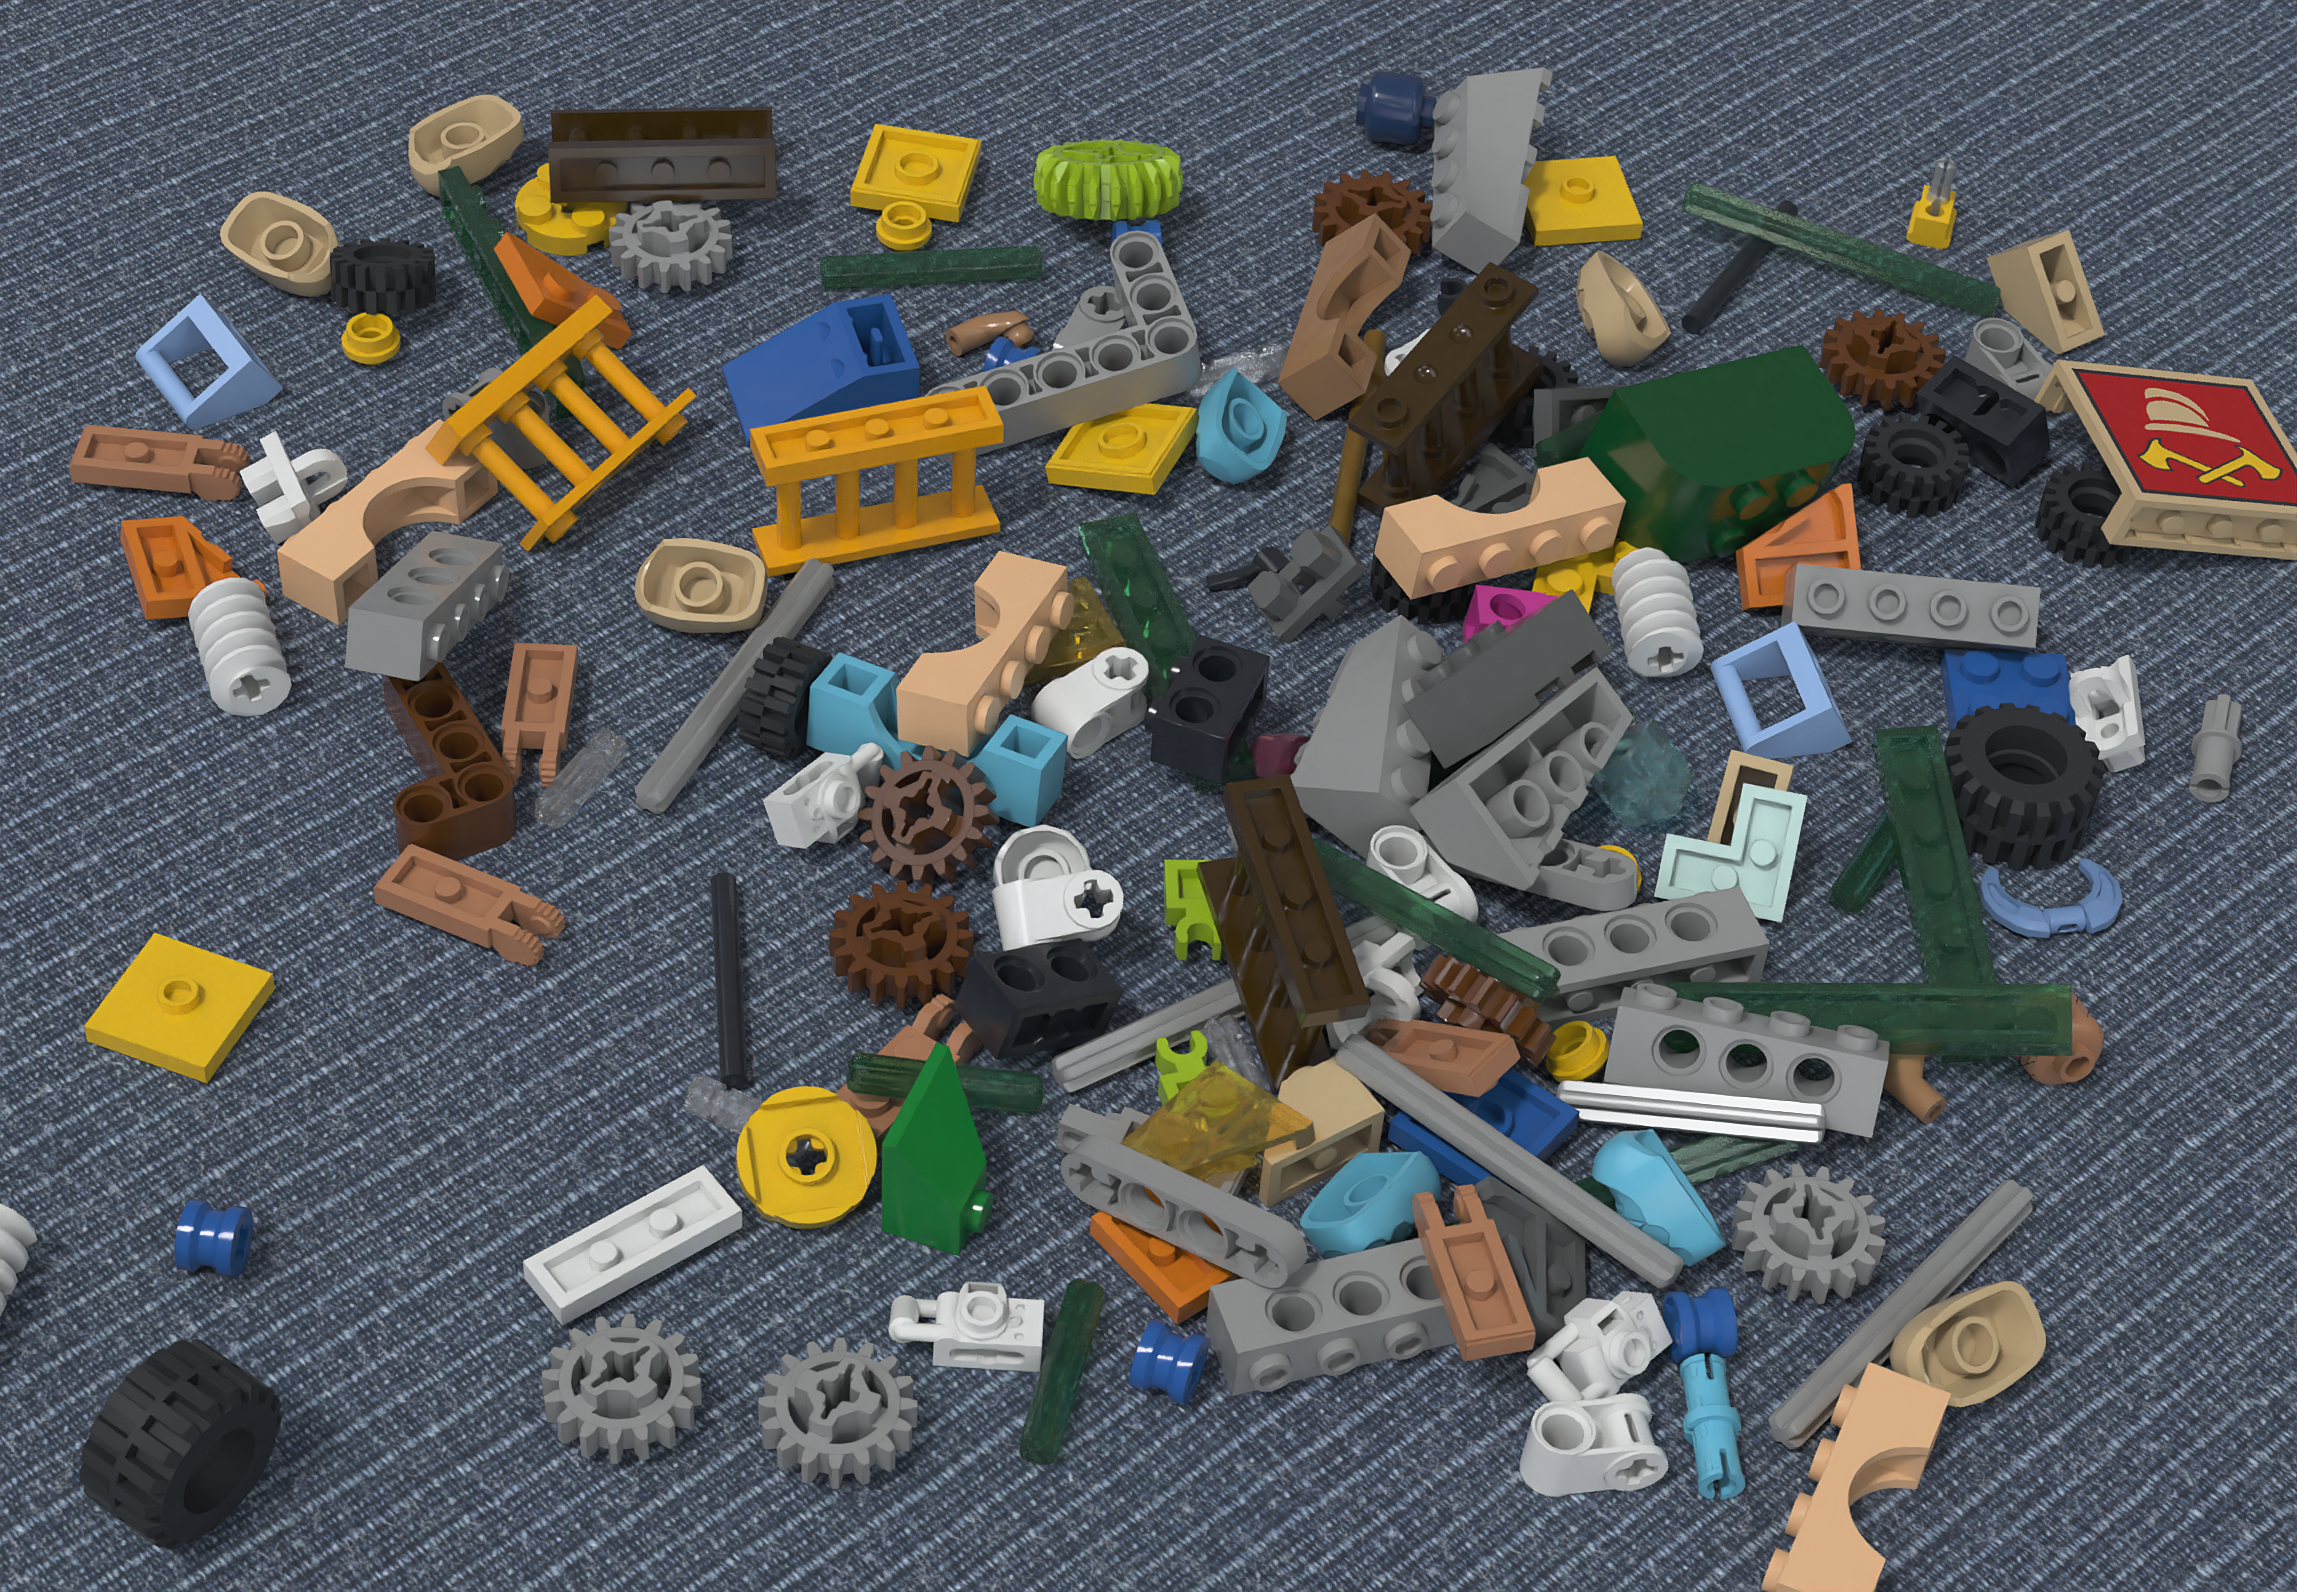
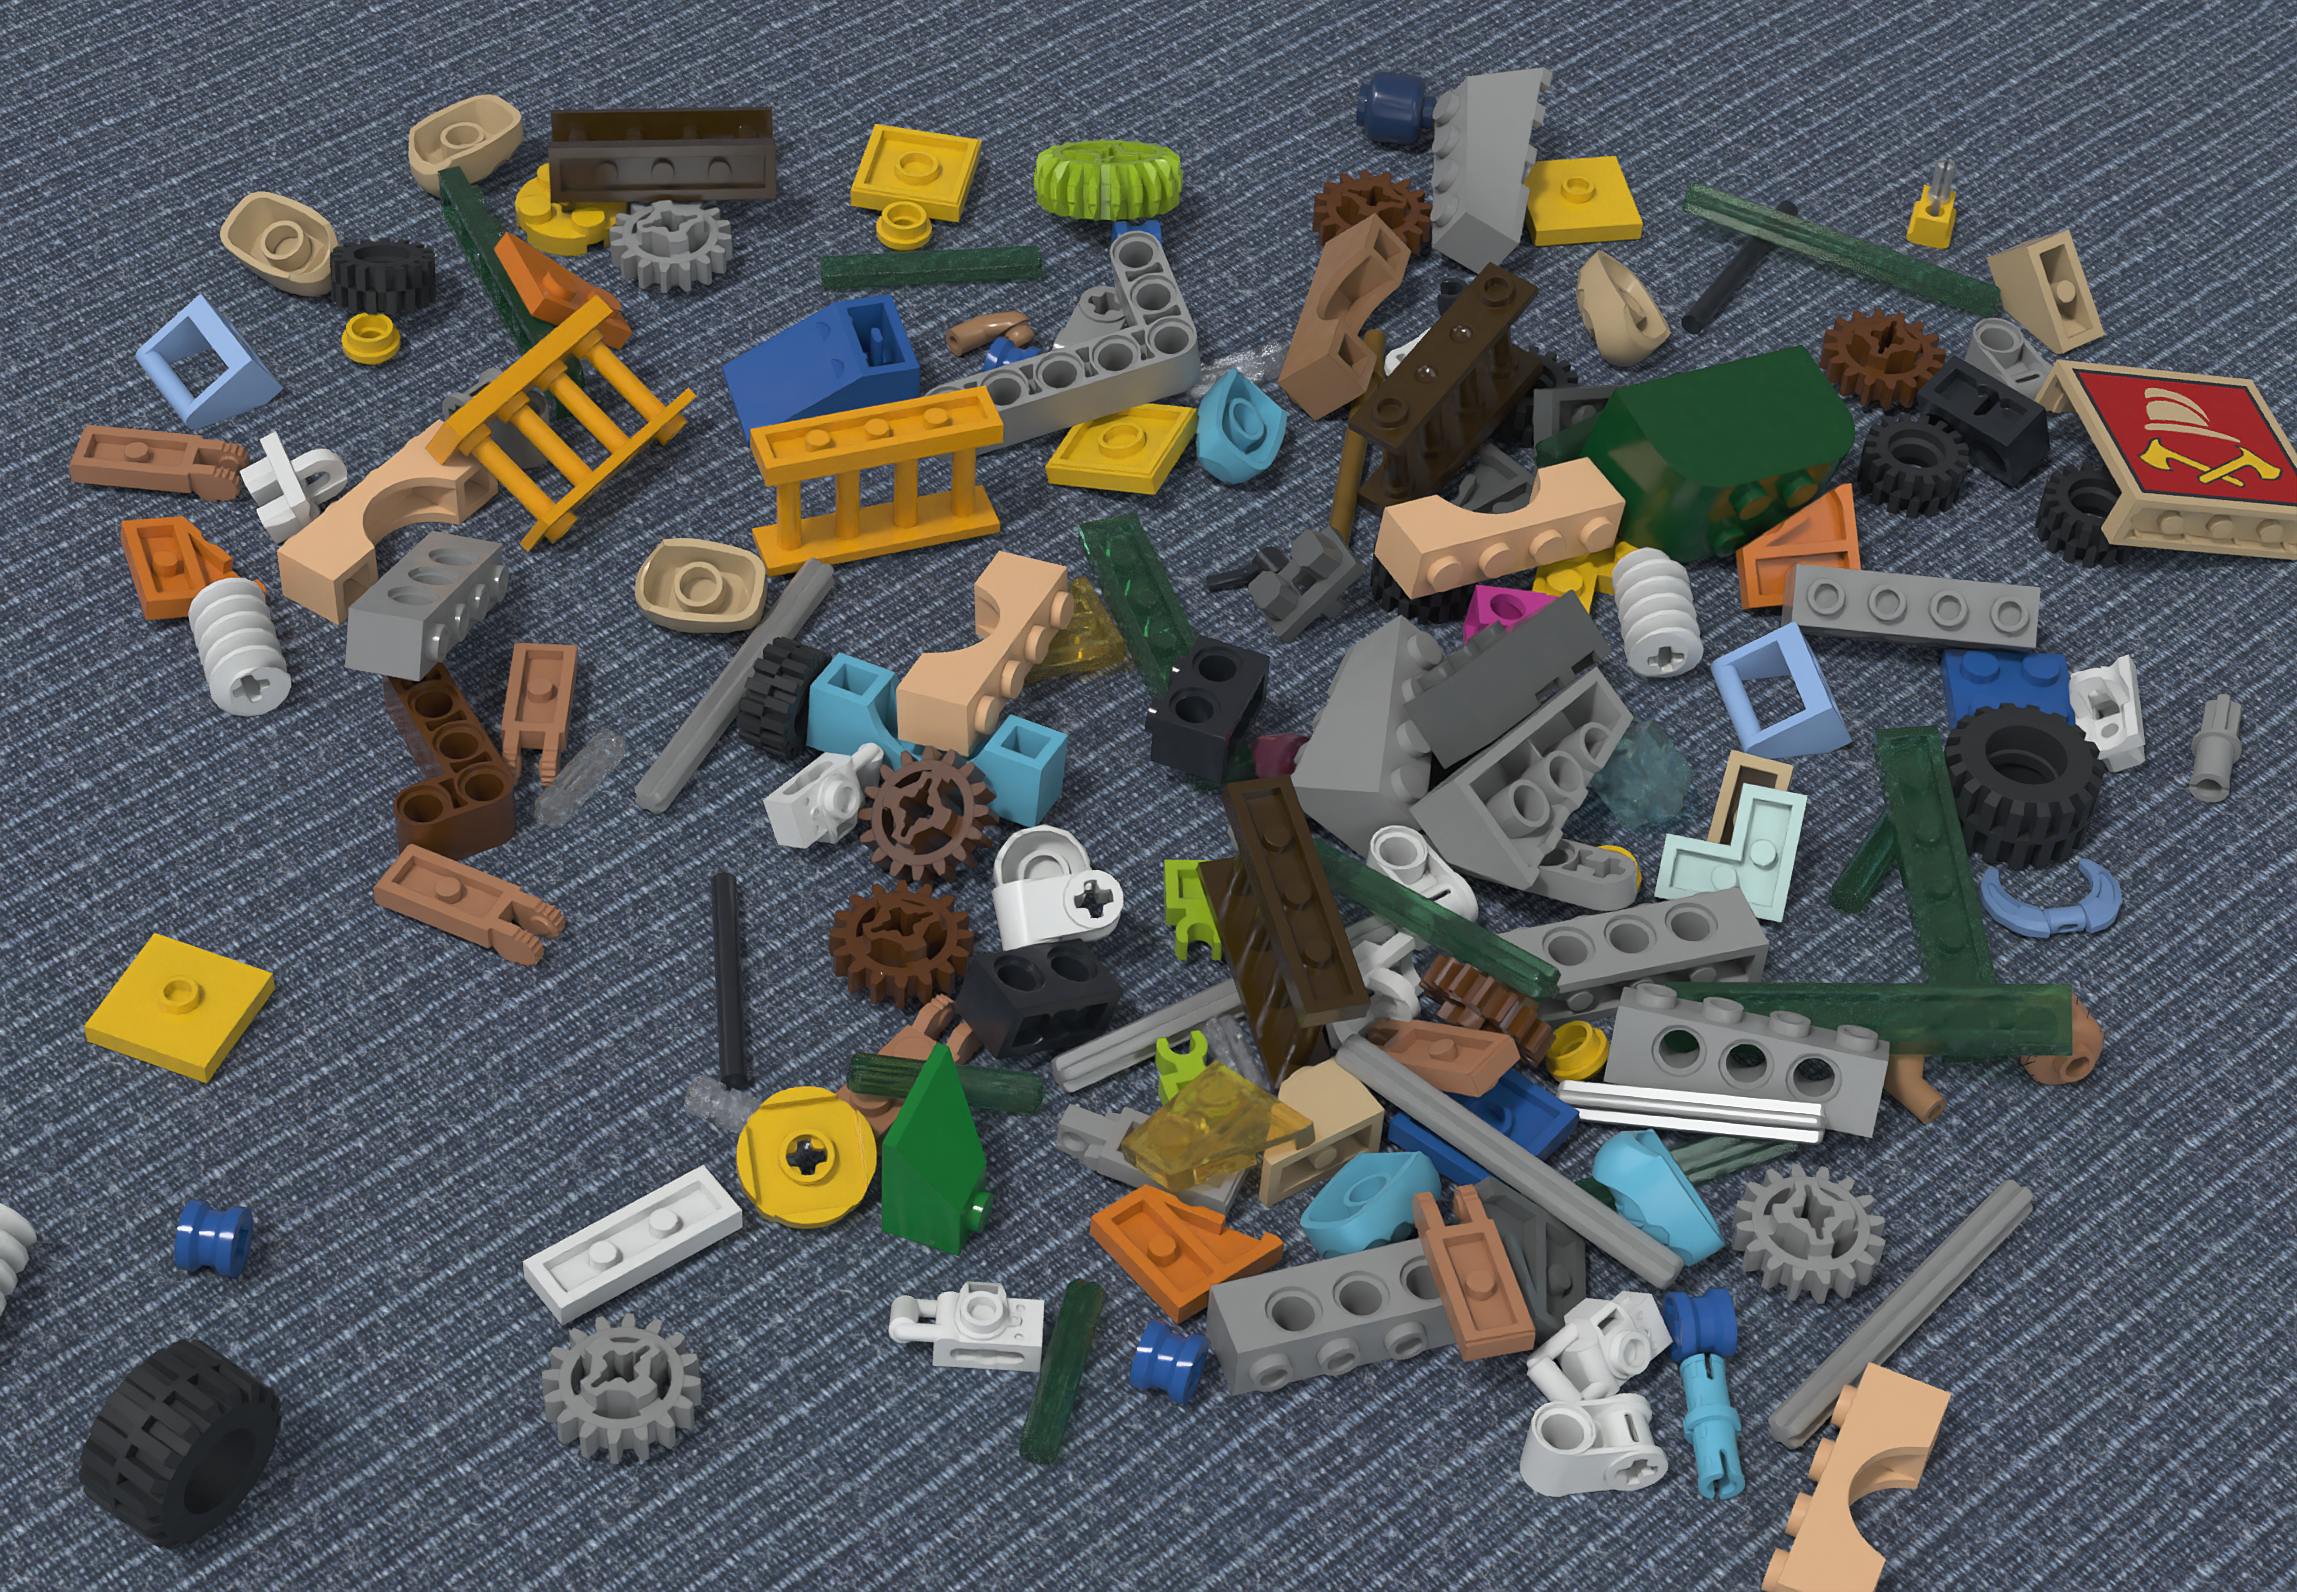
(837, 1412): light grey gear -> none
(1095, 700): white piece -> none
(1252, 1242): light grey beam -> none
(1972, 1342): tan piece -> none

